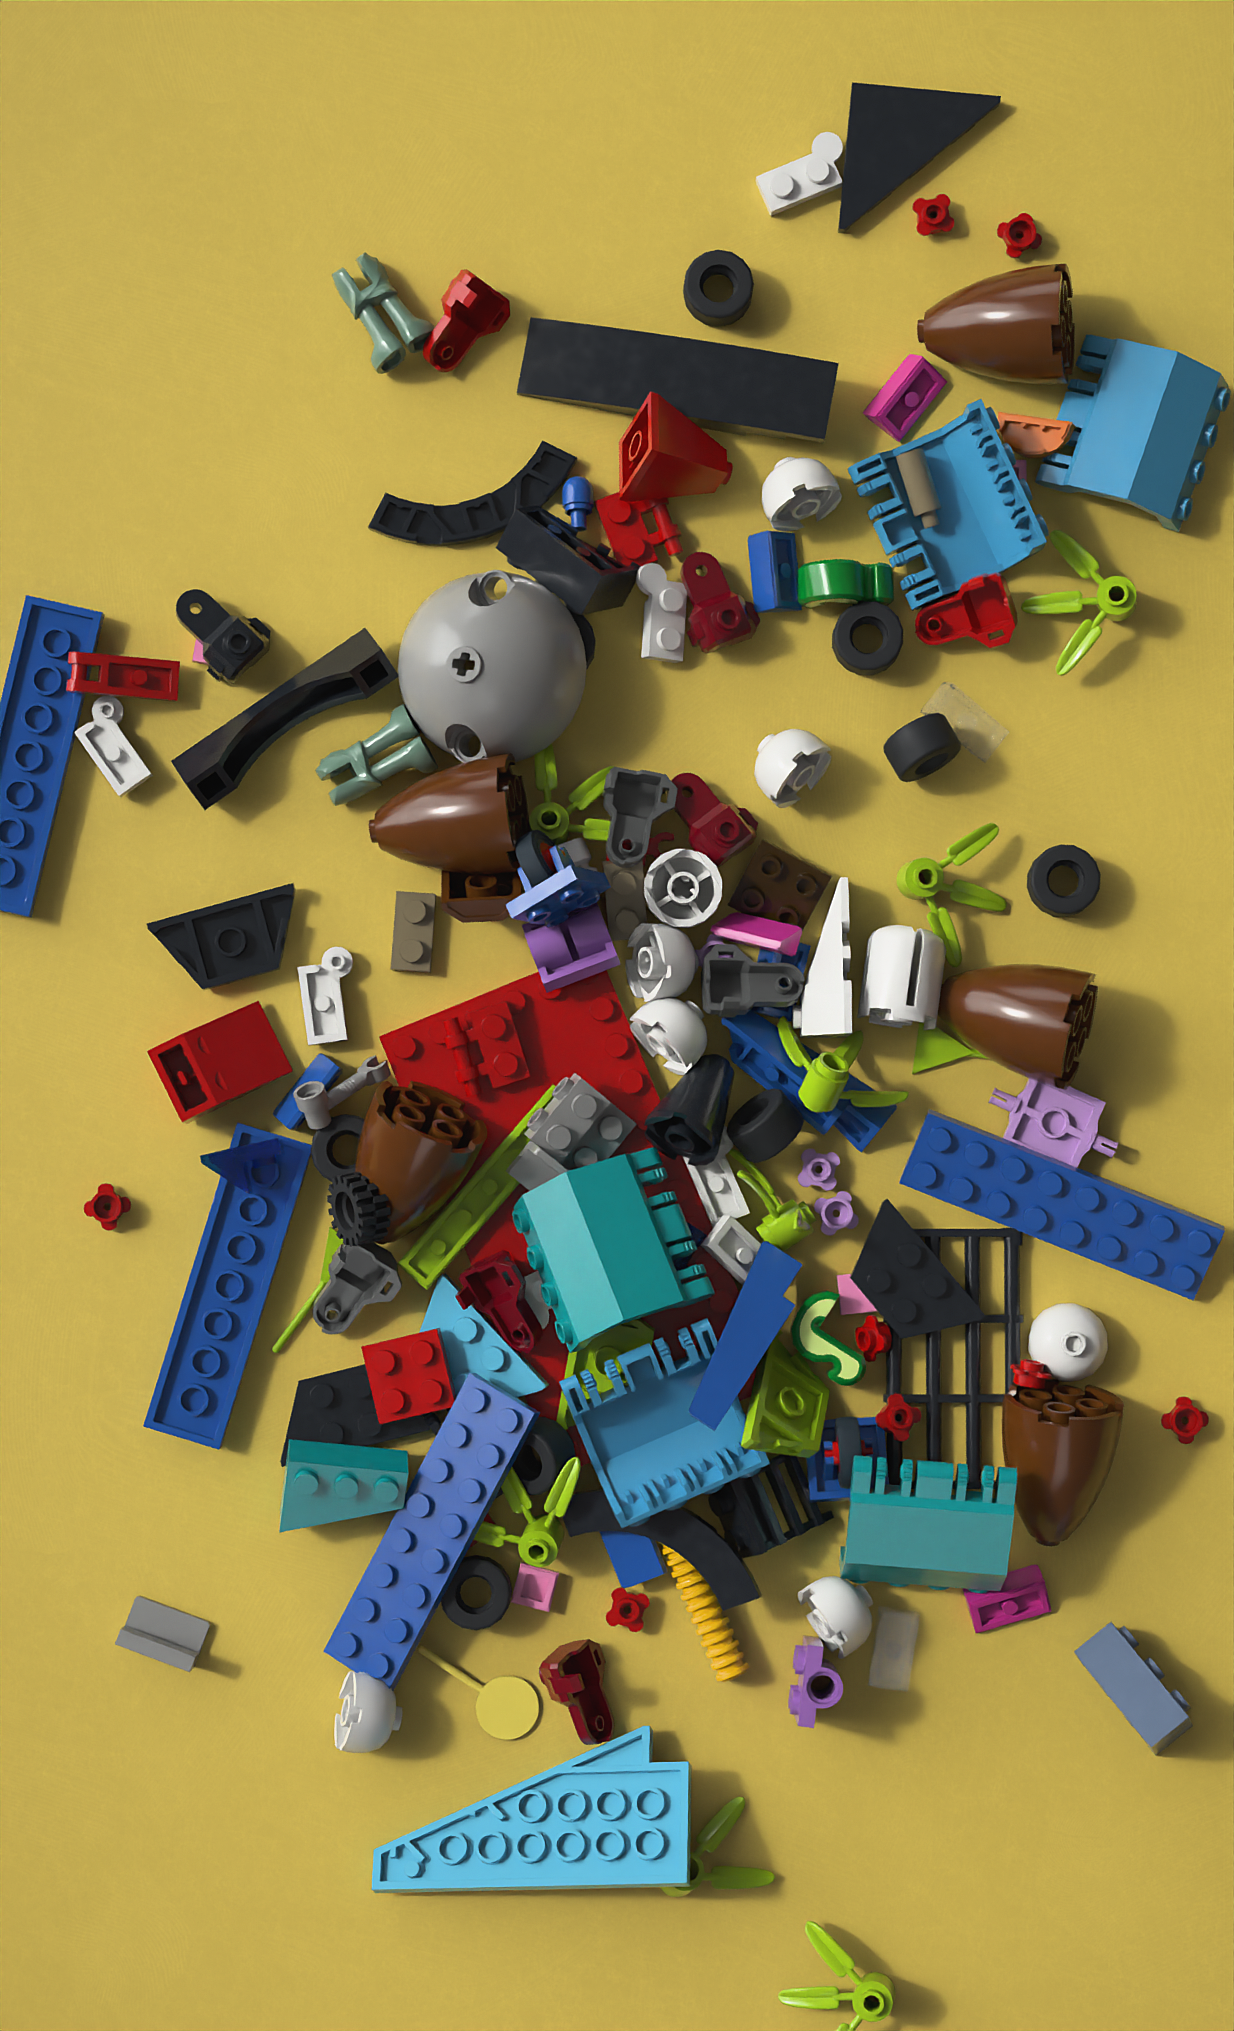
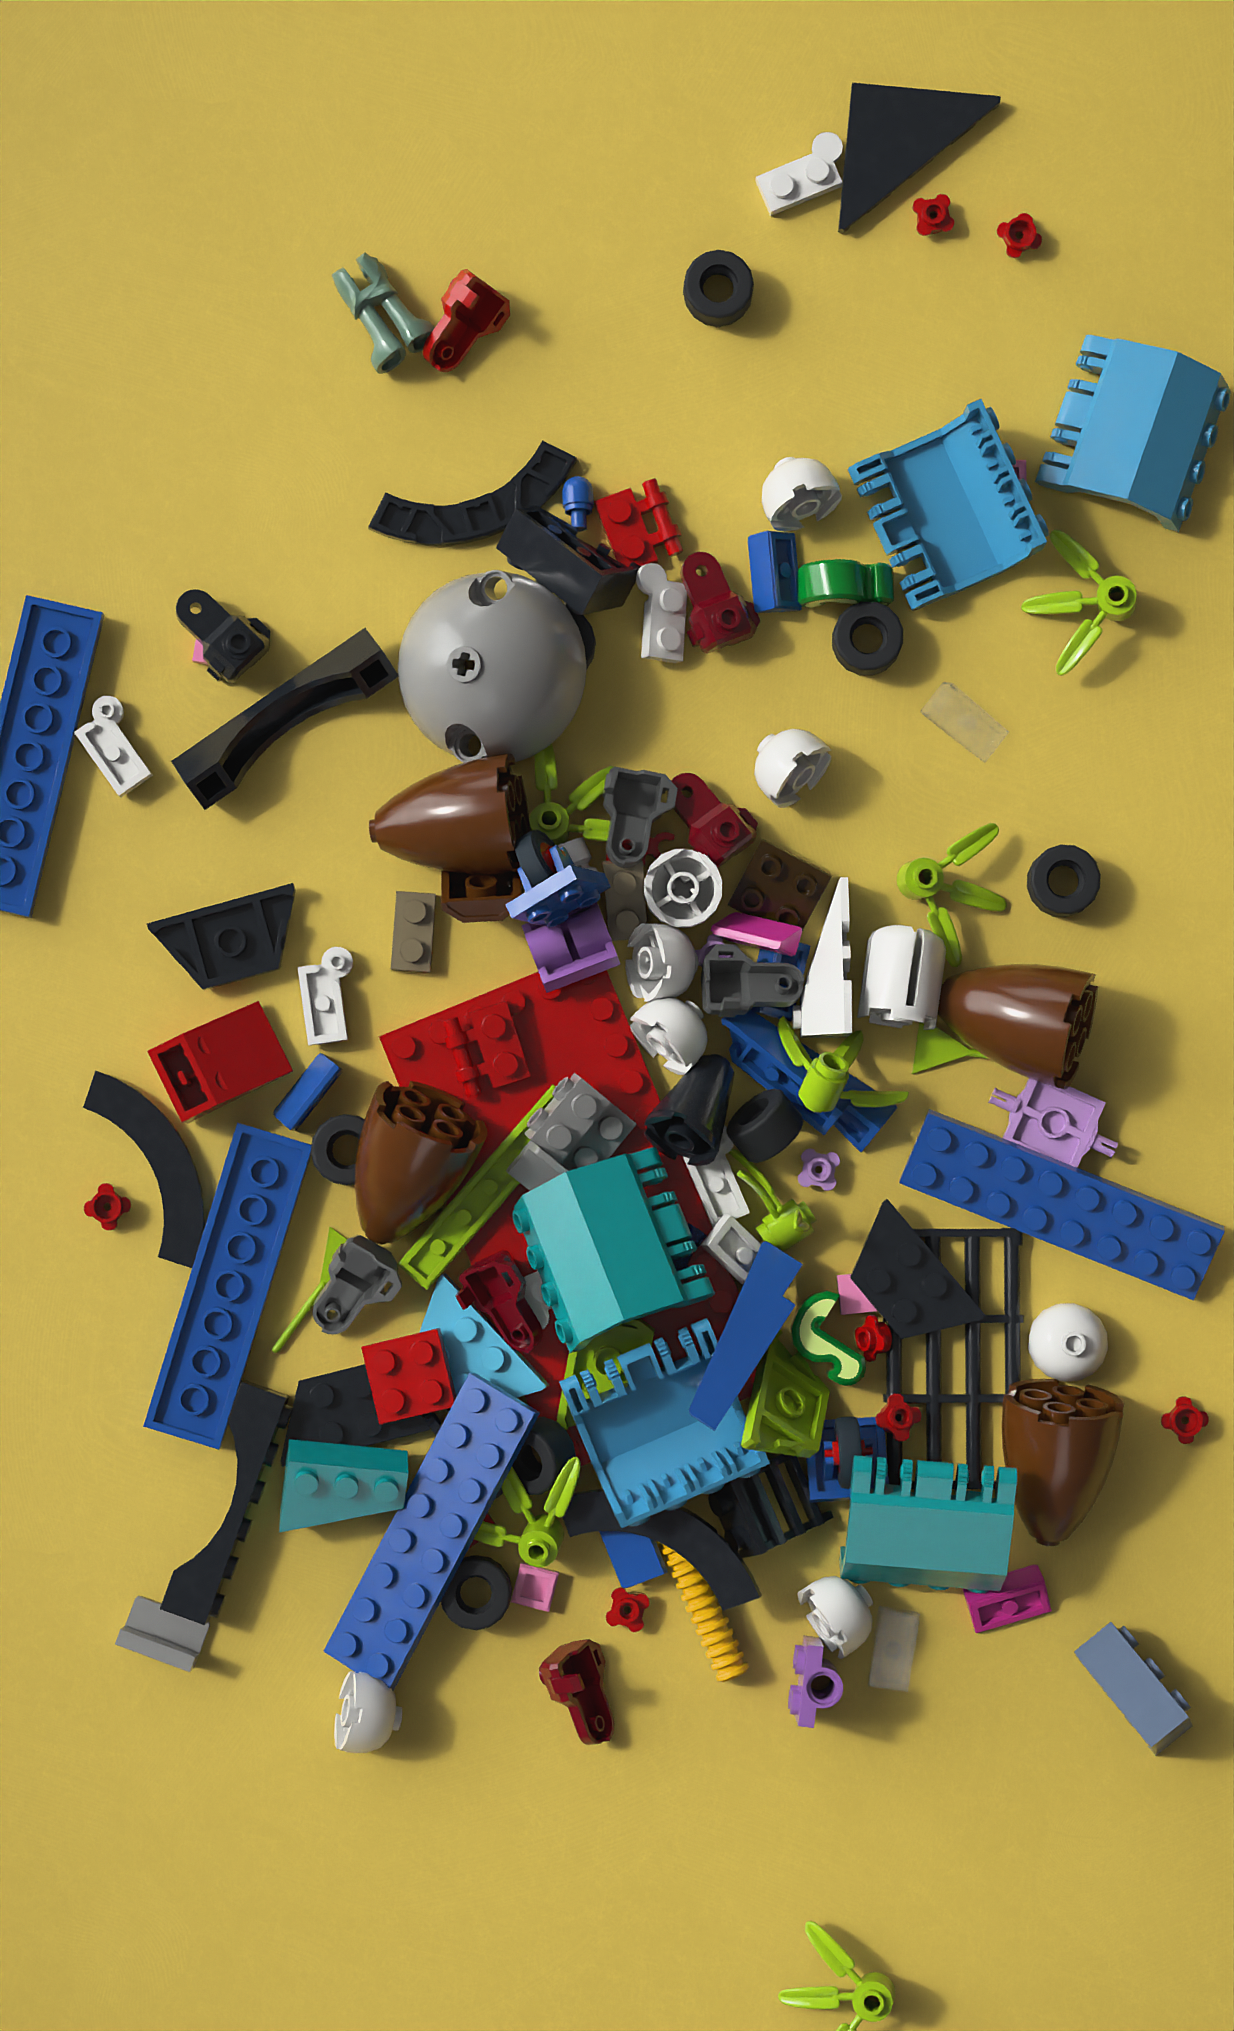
(124, 676): red plate -> none
(168, 1158): none -> black tile
(233, 1162): clear blue slope -> none
(254, 1424): none -> black arch
(315, 1102): light grey brick -> none
(356, 758): sand green piece -> none
(357, 1209): black tyre -> none
(504, 1705): light yellow piece -> none
(577, 1826): medium azure wing -> none
(668, 455): red slope -> none
(705, 380): black slope -> none
(721, 1876): lime plant -> none
(846, 1218): lavender plate -> none
(905, 396): dark pink slope -> none
(919, 486): dark tan cylinder -> none
(922, 747): black tyre -> none
(976, 611): red piece -> none
(1007, 326): reddish brown cylinder -> none
(1030, 1374): red plate -> none
(1034, 435): orange tile -> none

